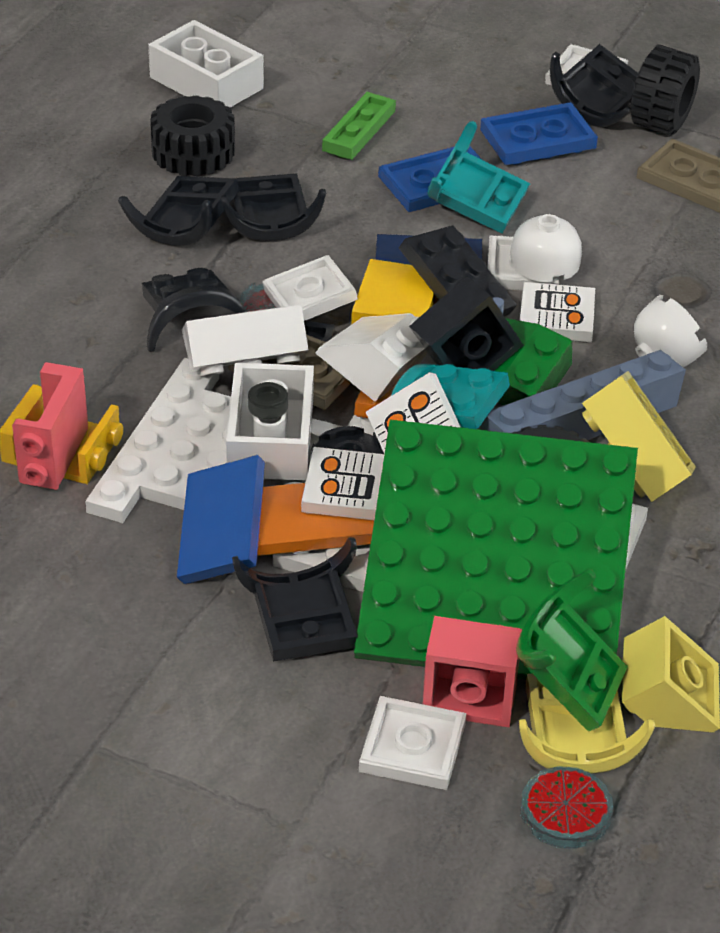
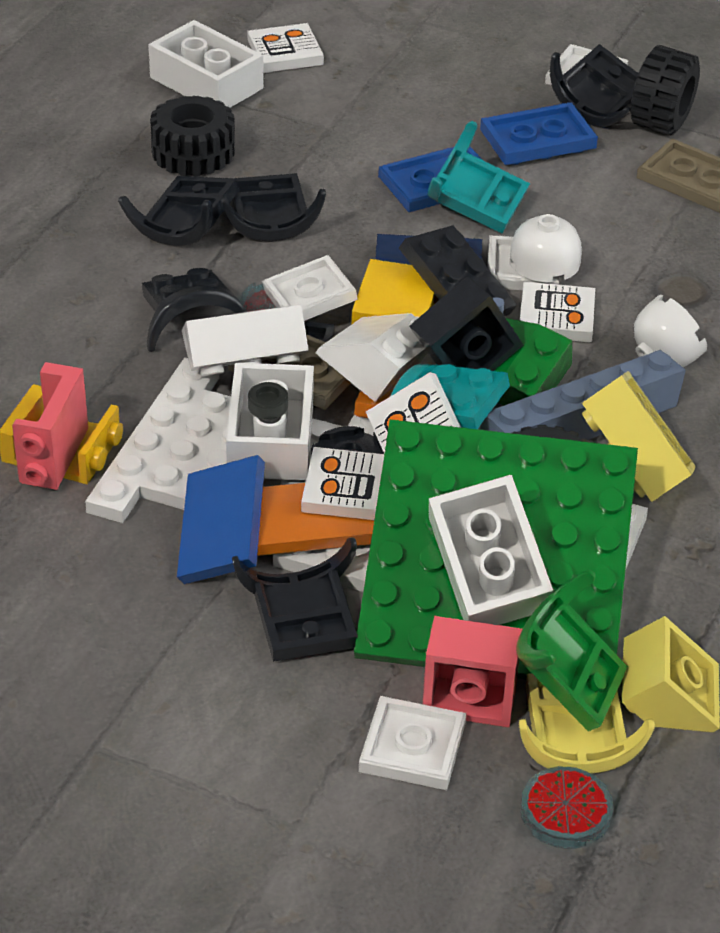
(286, 47): none -> white tile
(358, 125): bright green plate -> none
(489, 552): none -> white brick

